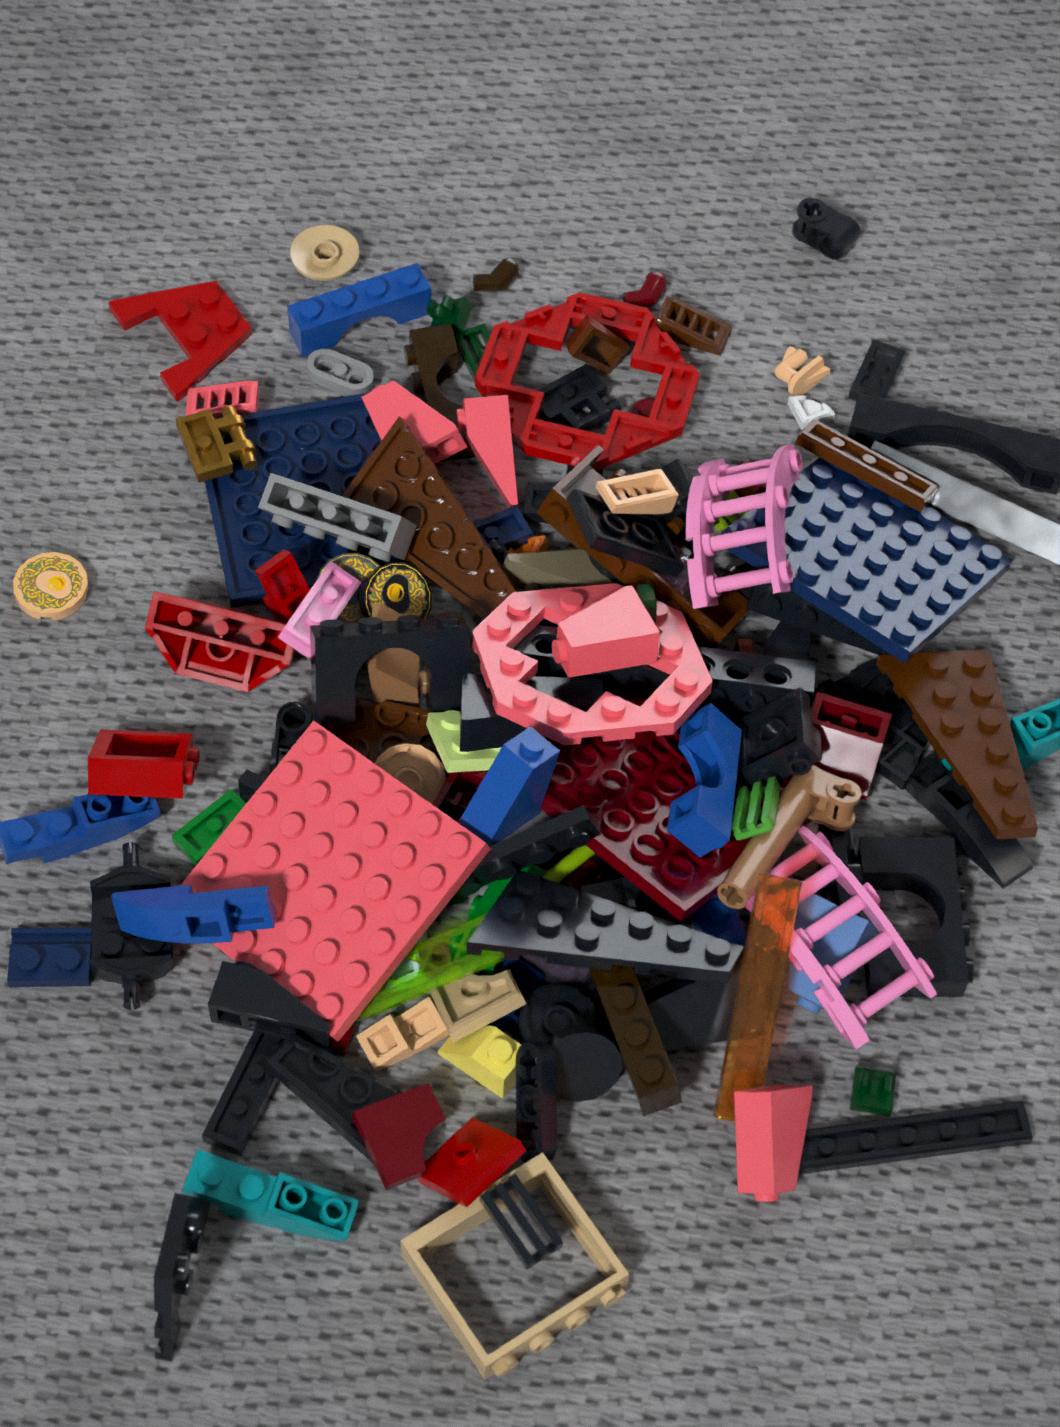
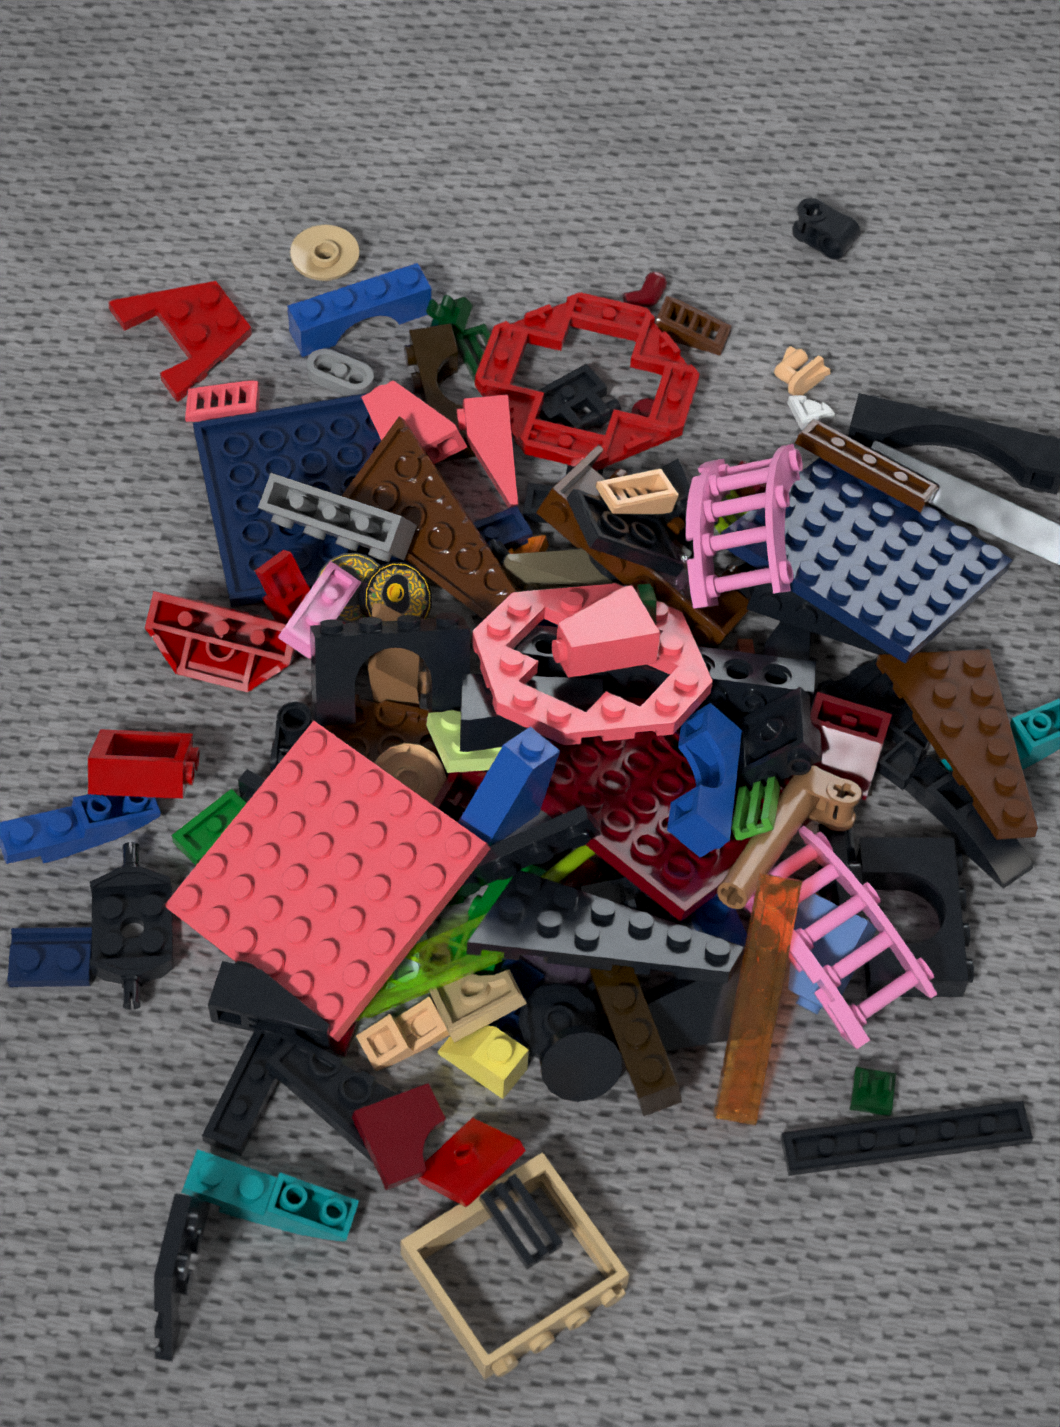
(50, 586): tile -> none
(190, 917): blue slope -> none
(205, 446): pearl gold plate -> none
(500, 277): dark brown arm -> none
(546, 1088): black beam -> none
(596, 345): reddish brown slope -> none
(770, 1138): coral slope -> none
(877, 370): black plate -> none

